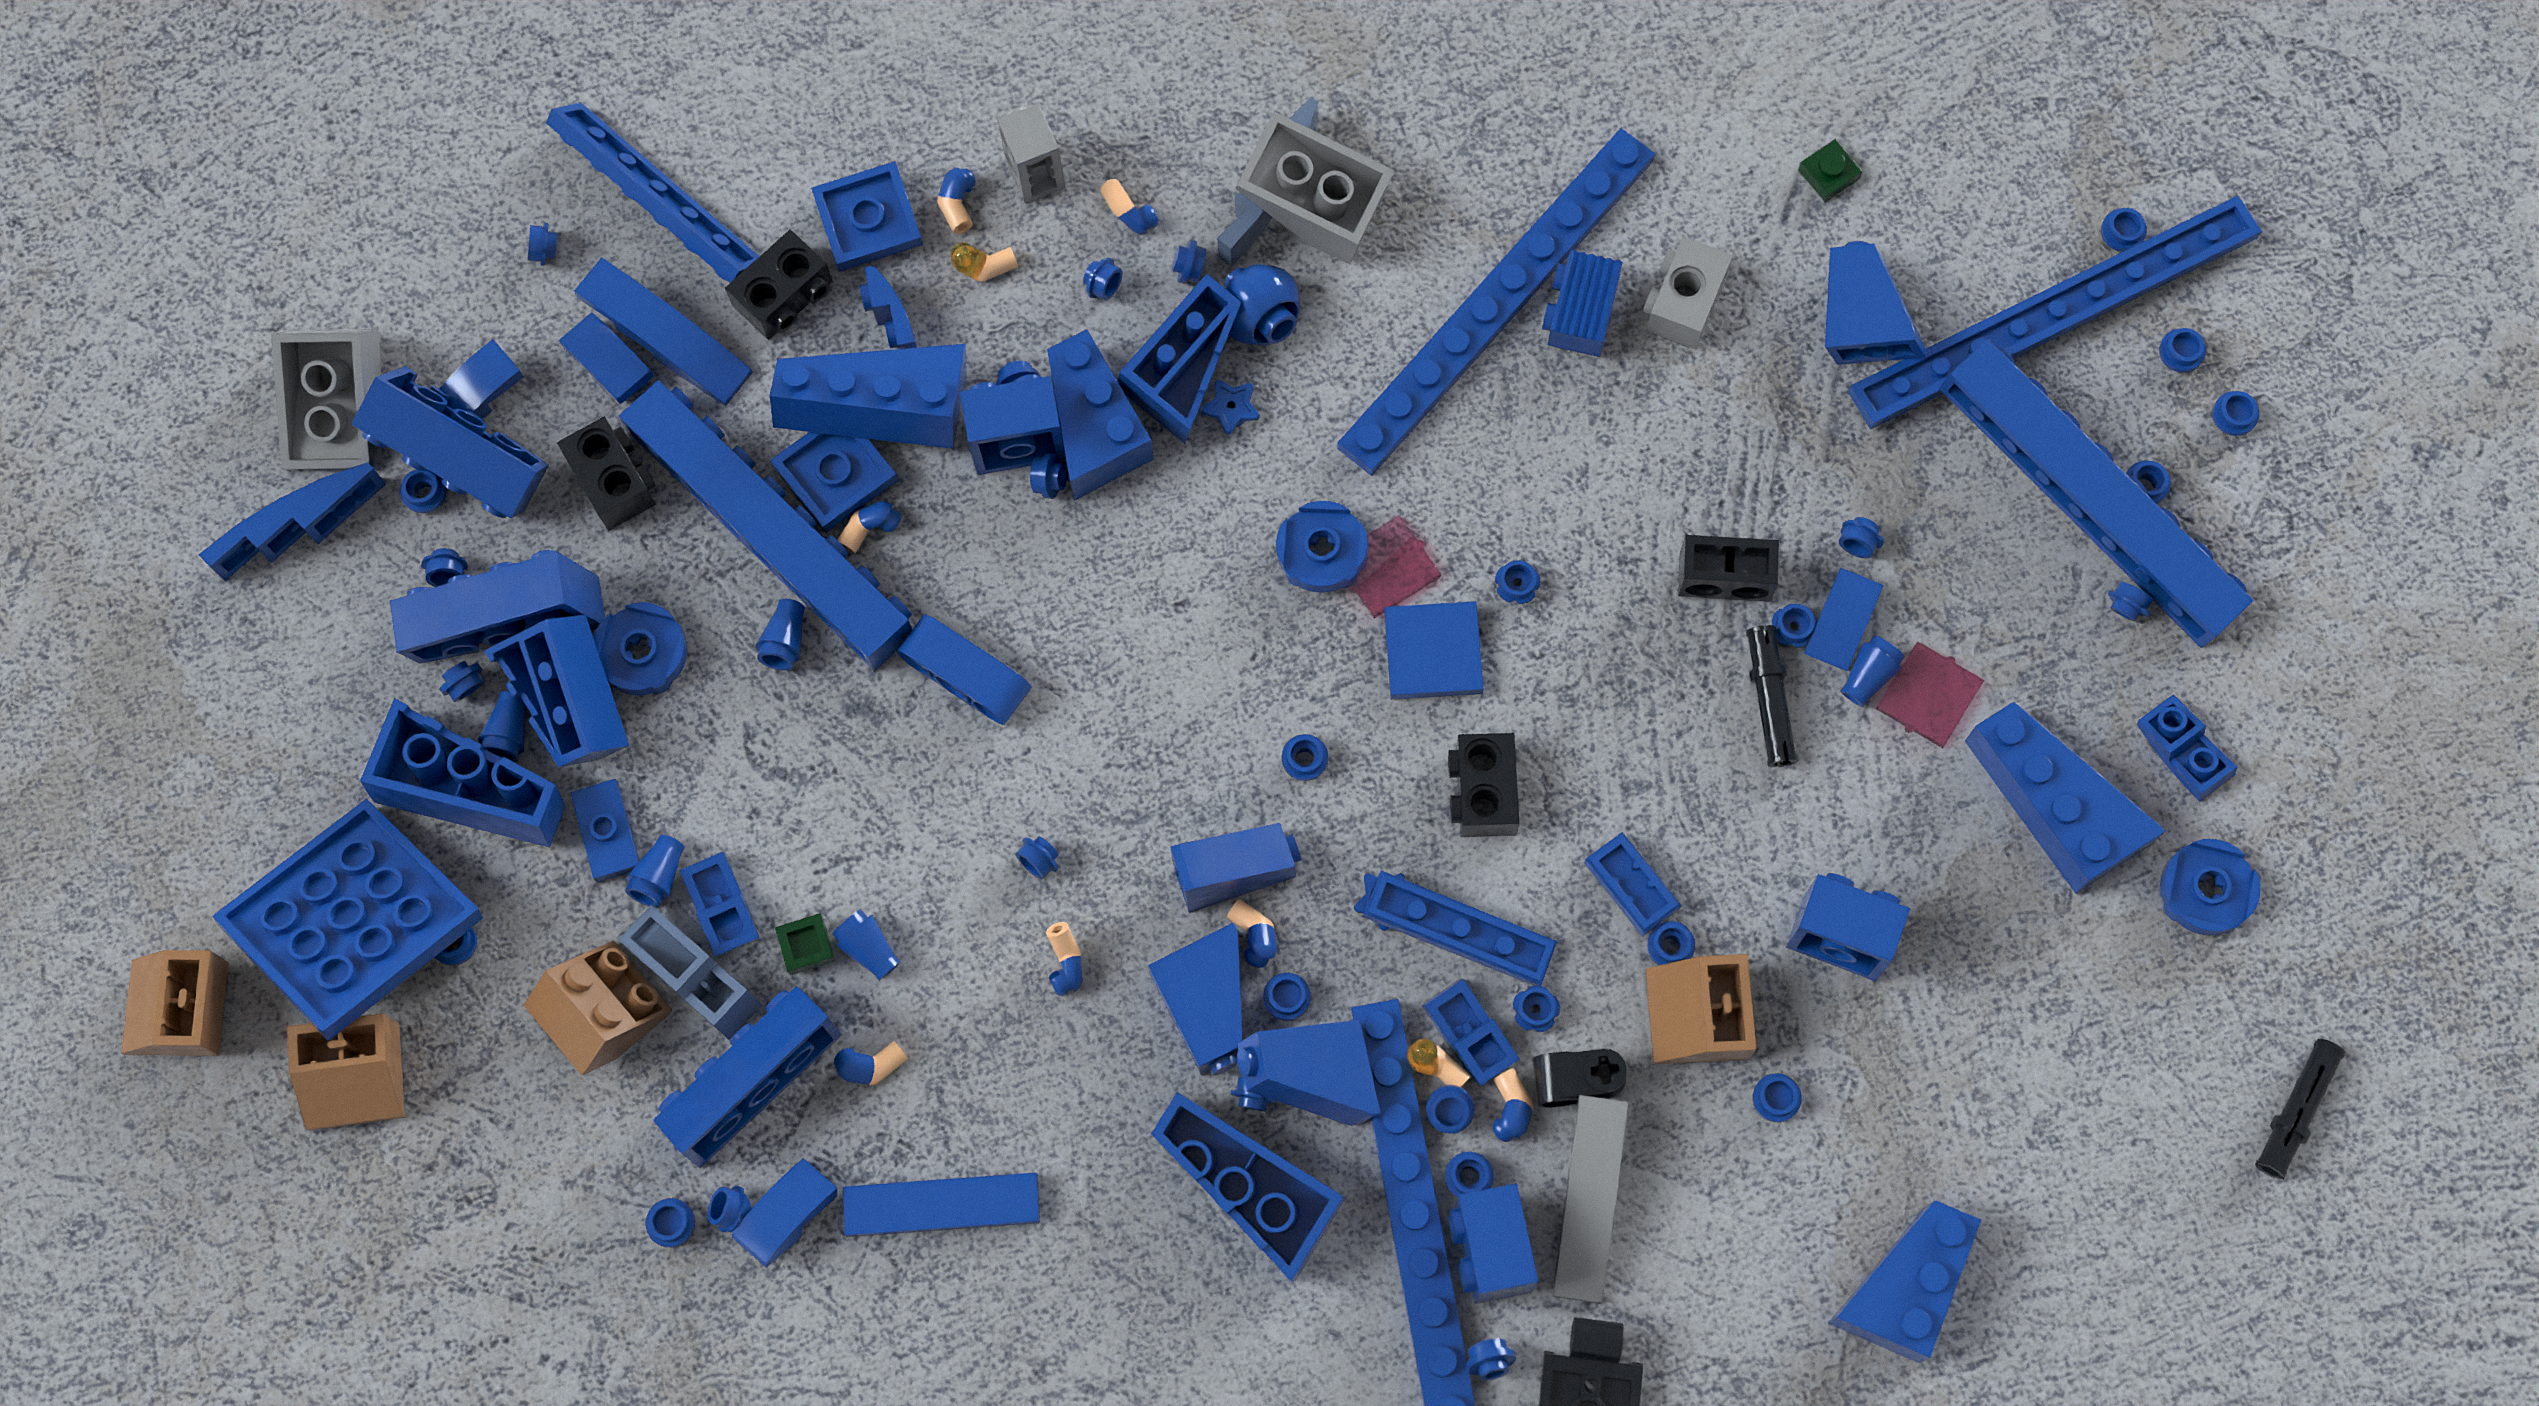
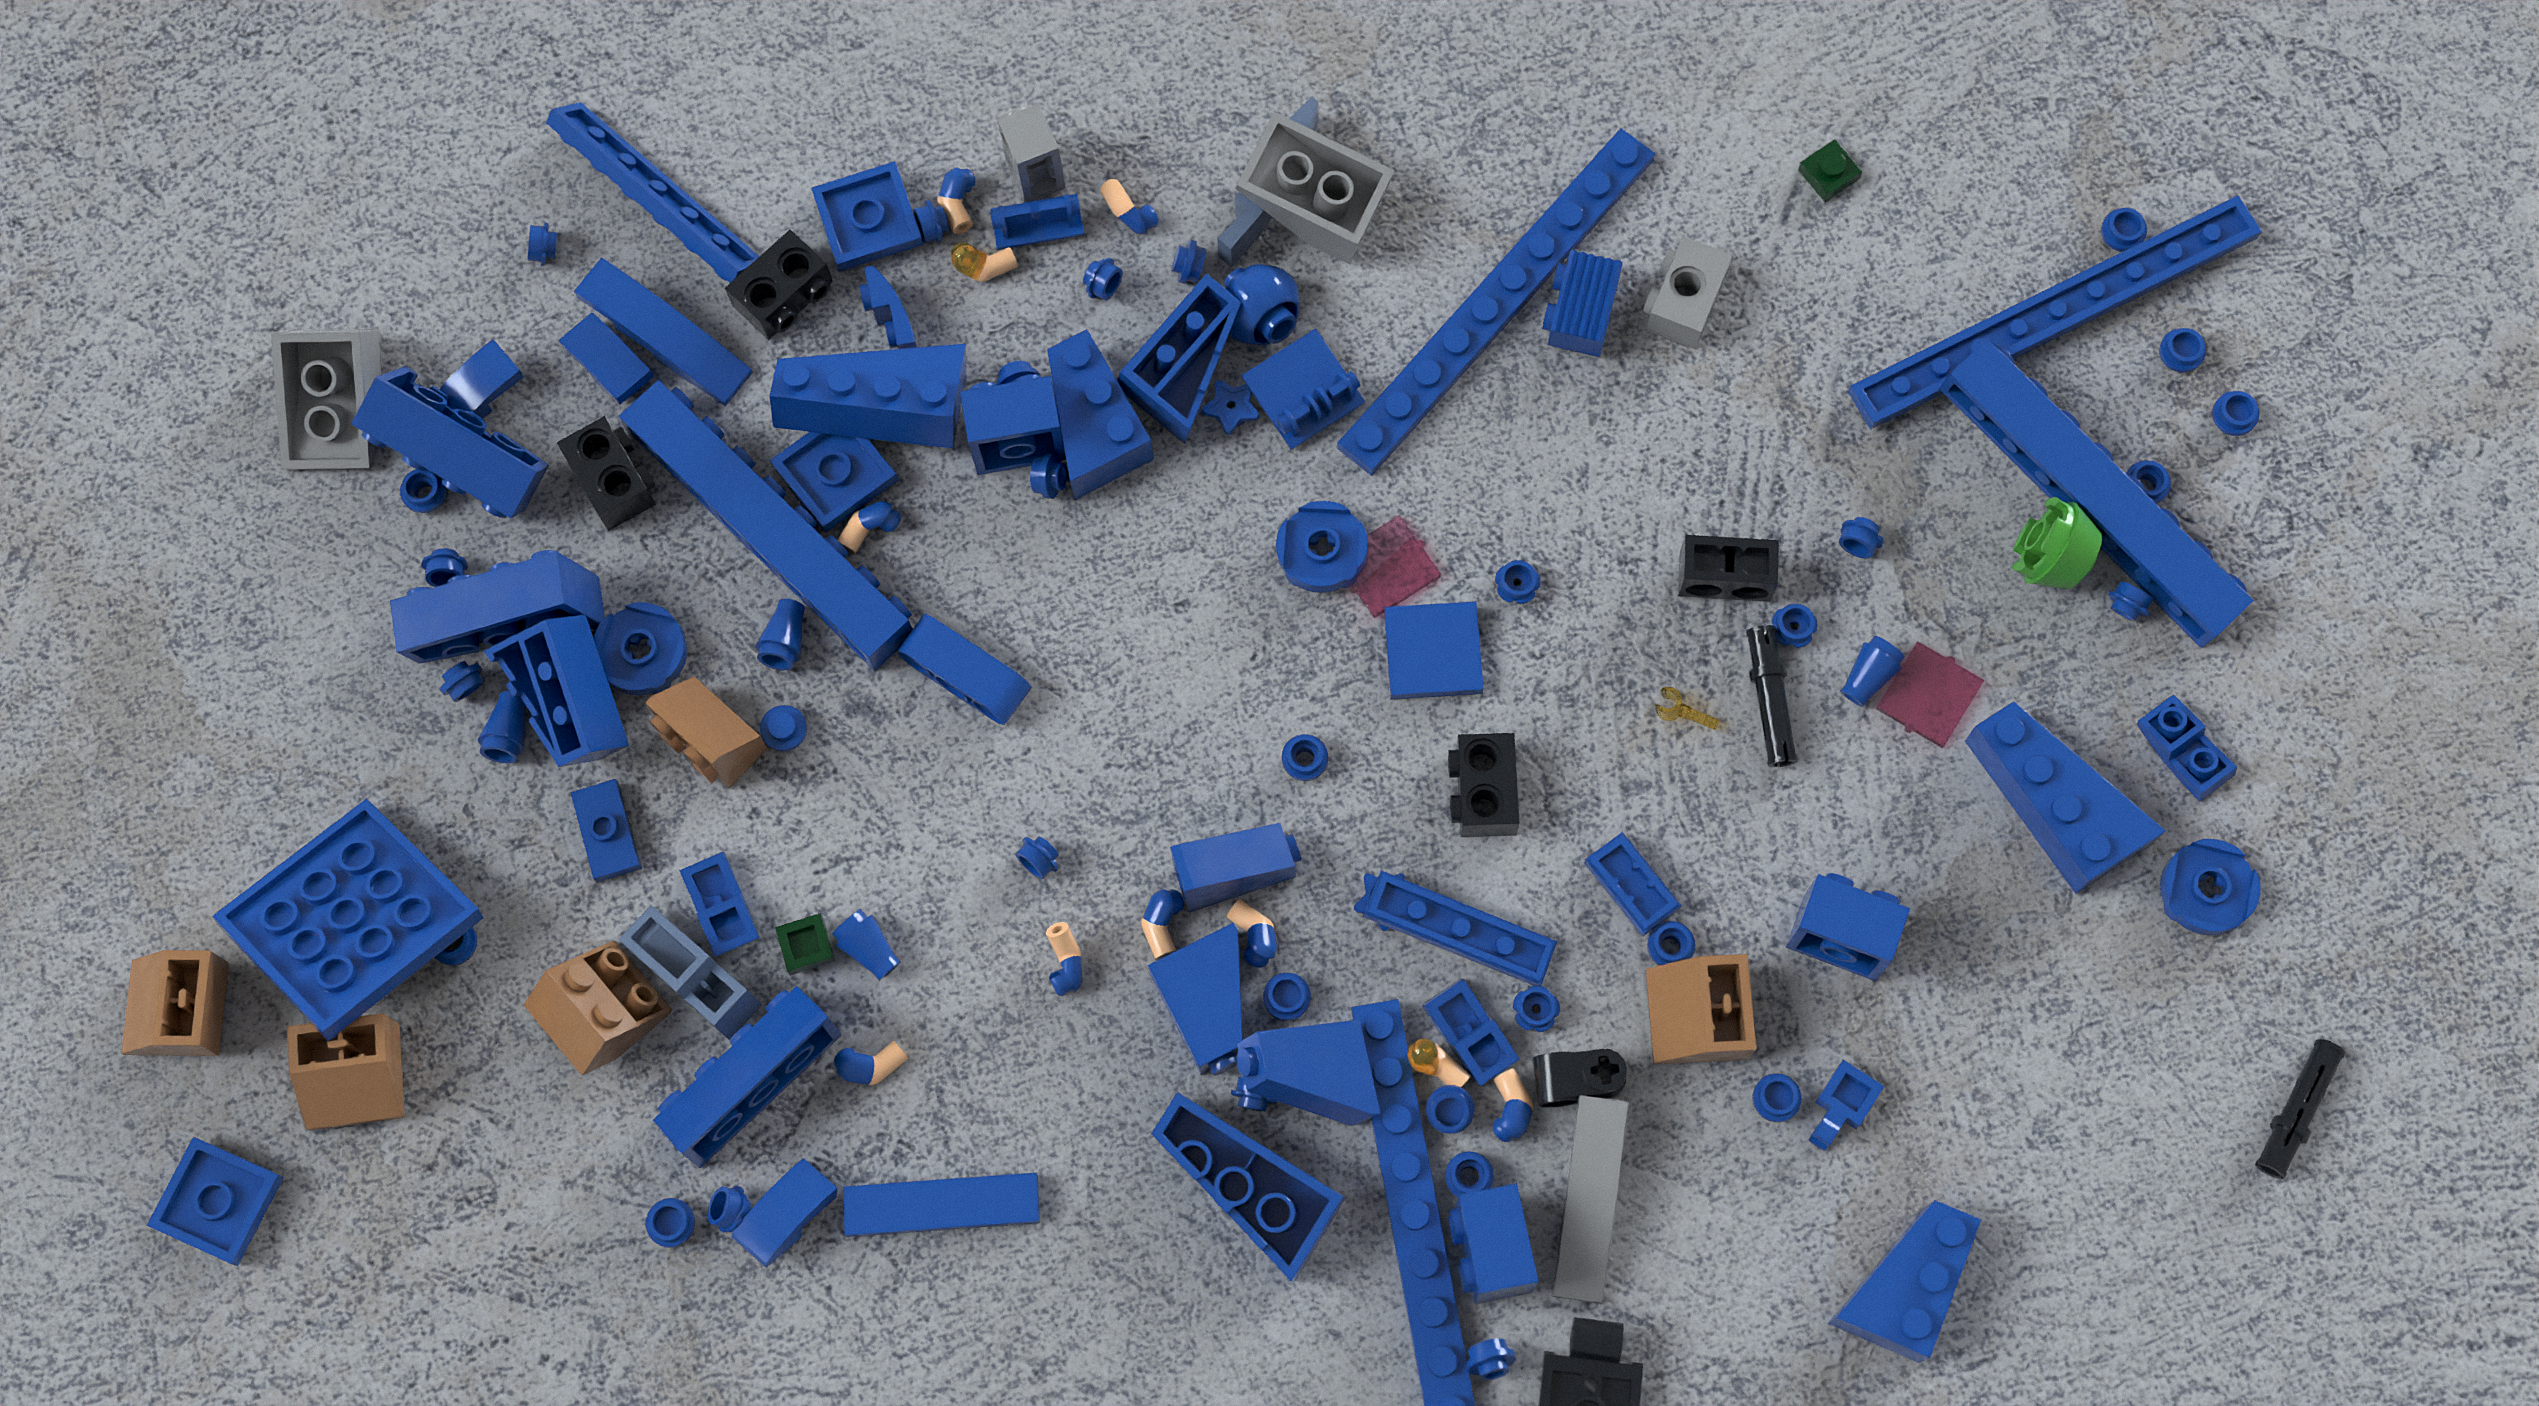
(215, 1201): none -> blue plate
(309, 510): blue slope -> none
(456, 780): blue wedge -> none
(655, 873): blue cone -> none
(708, 730): none -> medium nougat slope
(783, 728): none -> blue plate
(931, 222): none -> blue plate
(1037, 221): none -> blue hinge
(1156, 920): none -> arm
(1304, 389): none -> blue hinge
(1683, 710): none -> clear yellow hand
(1843, 619): blue slope -> none
(1847, 1099): none -> blue plate
(1866, 309): blue slope -> none
(2058, 546): none -> bright green cone

